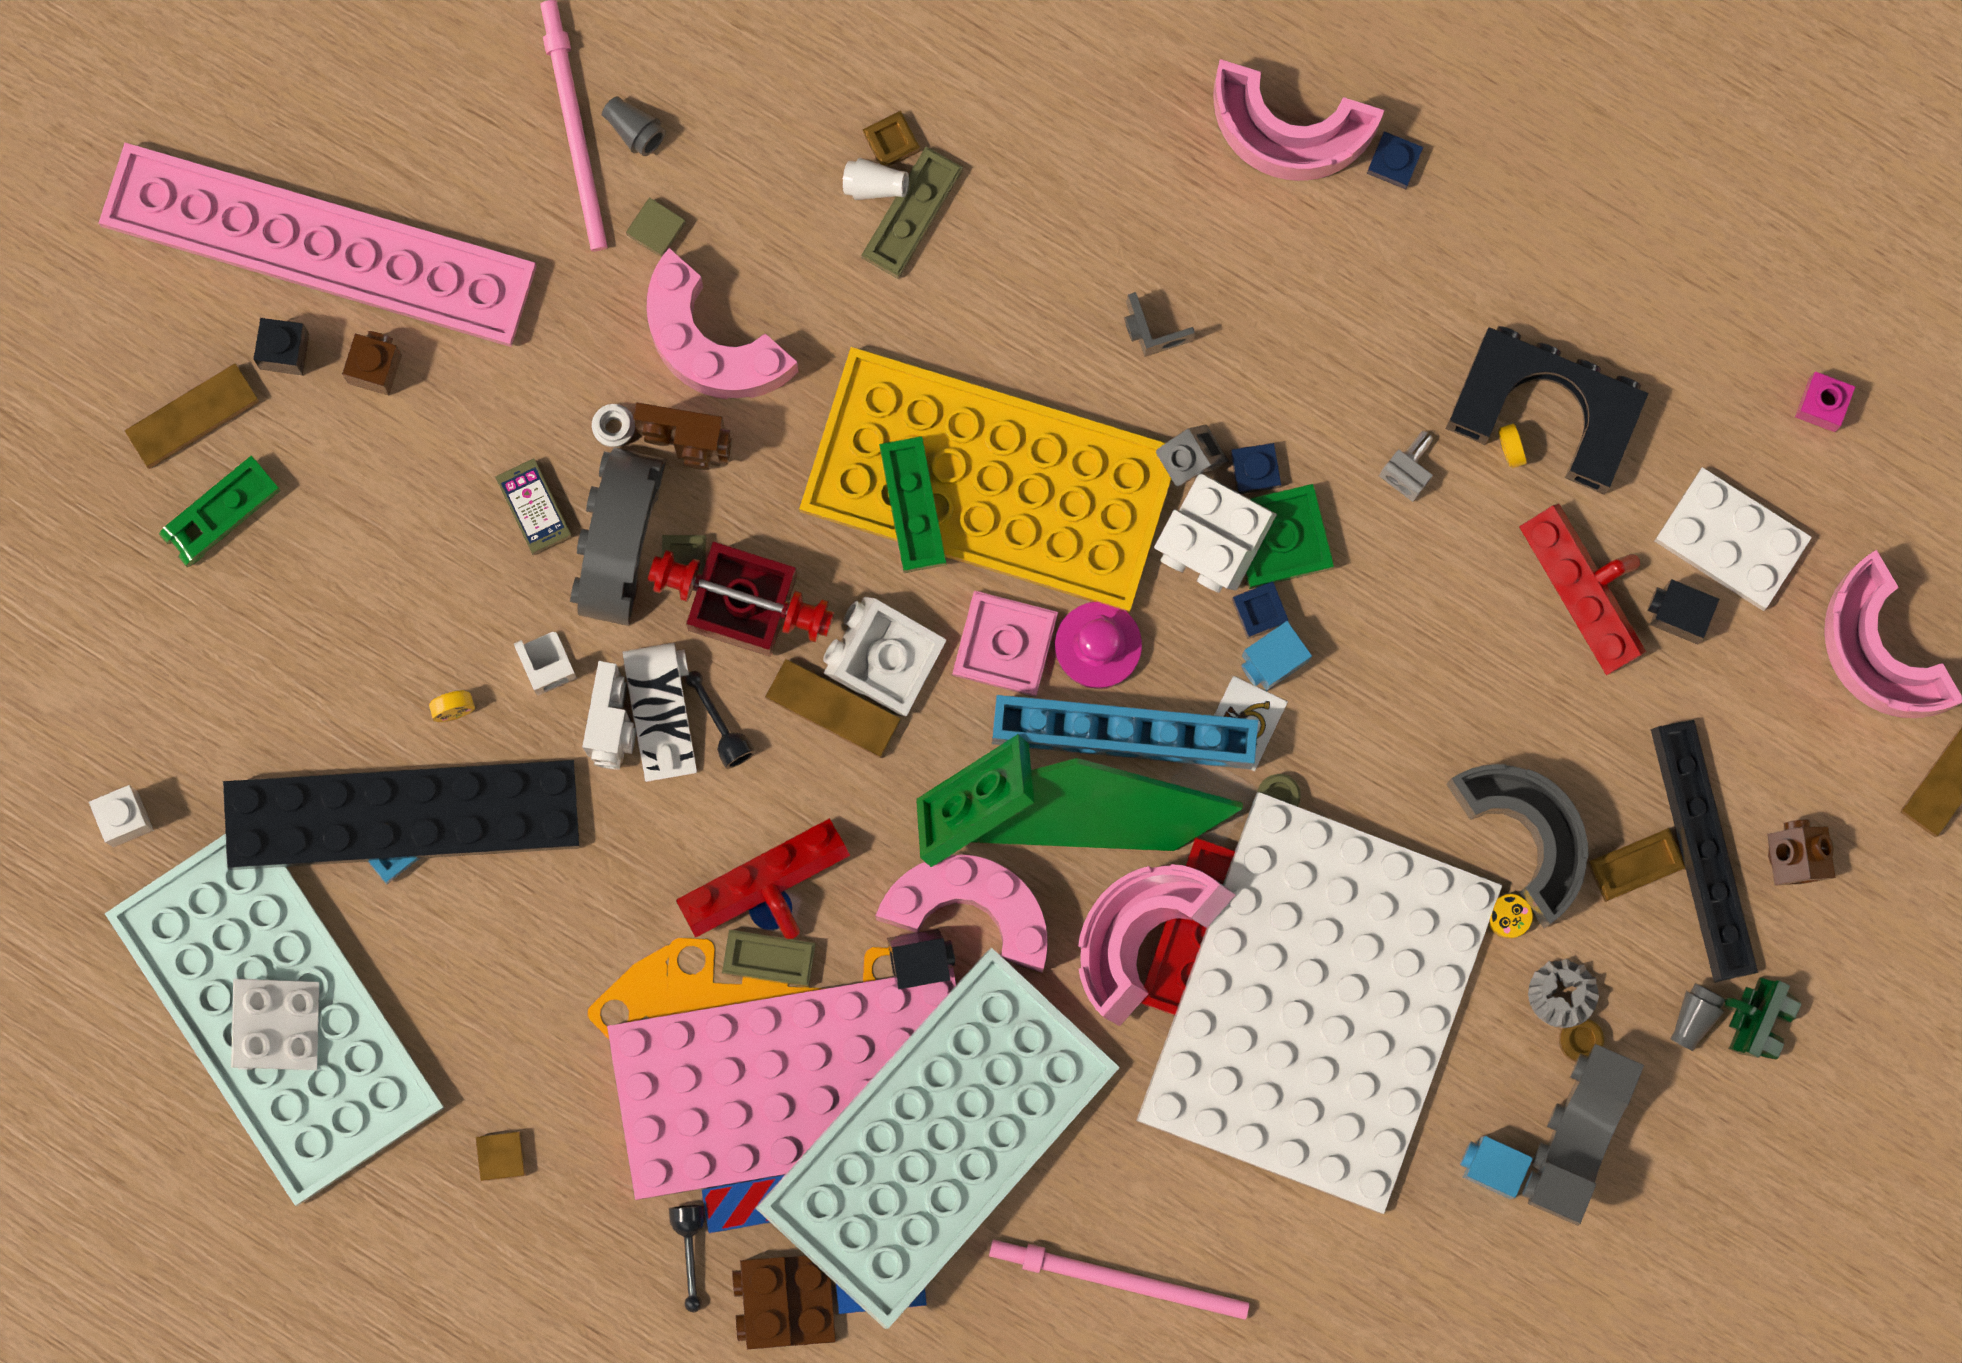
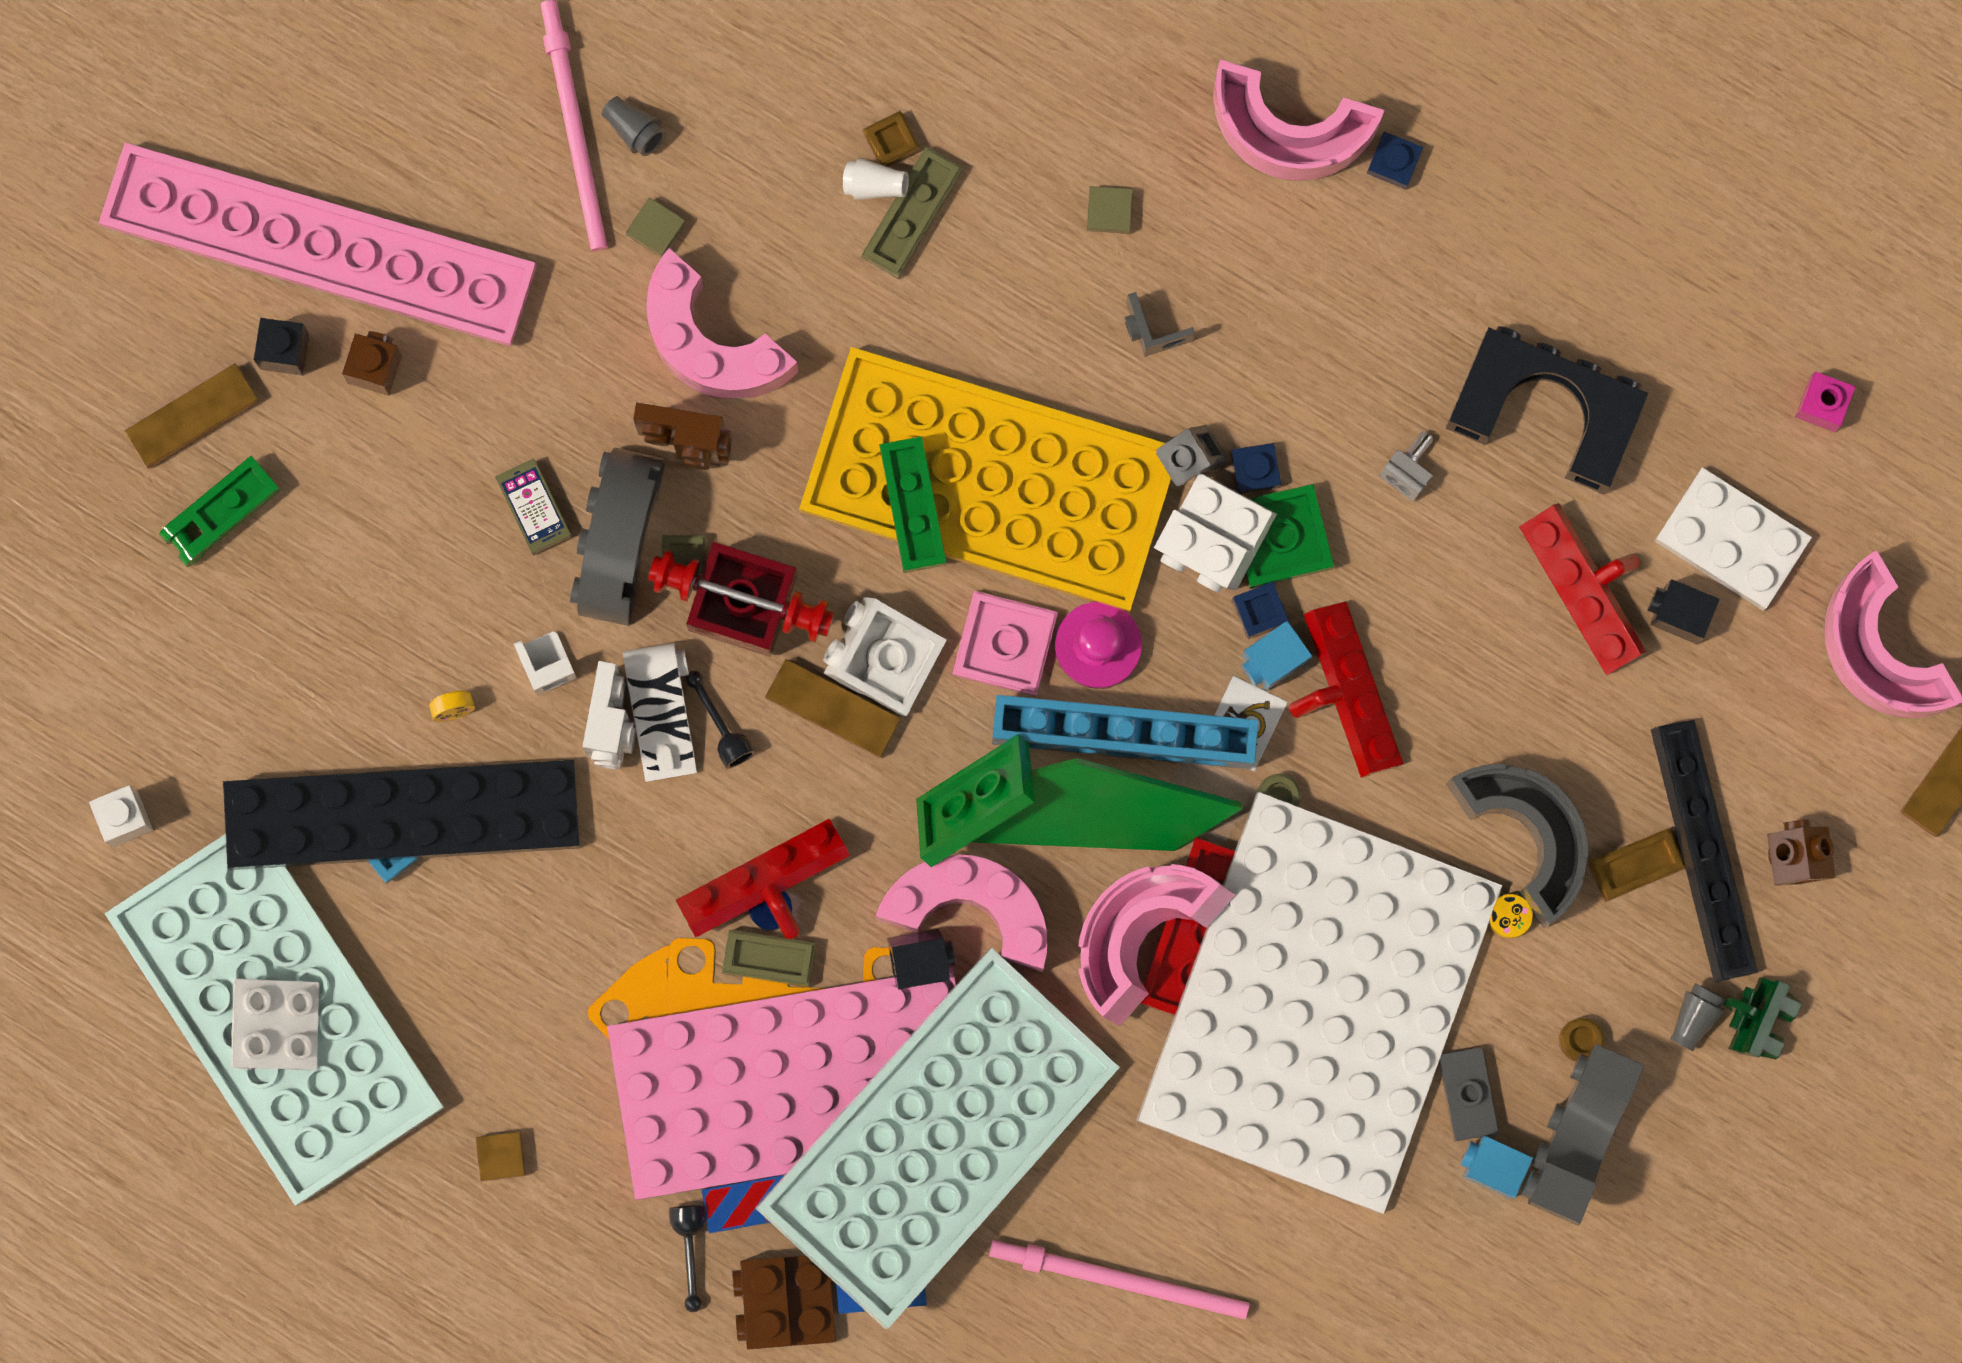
(608, 413): white plate -> none
(1109, 210): none -> olive tile
(1350, 689): none -> red plate
(1468, 1094): none -> dark grey plate
(1512, 446): yellow tile -> none
(1555, 1010): light grey gear -> none

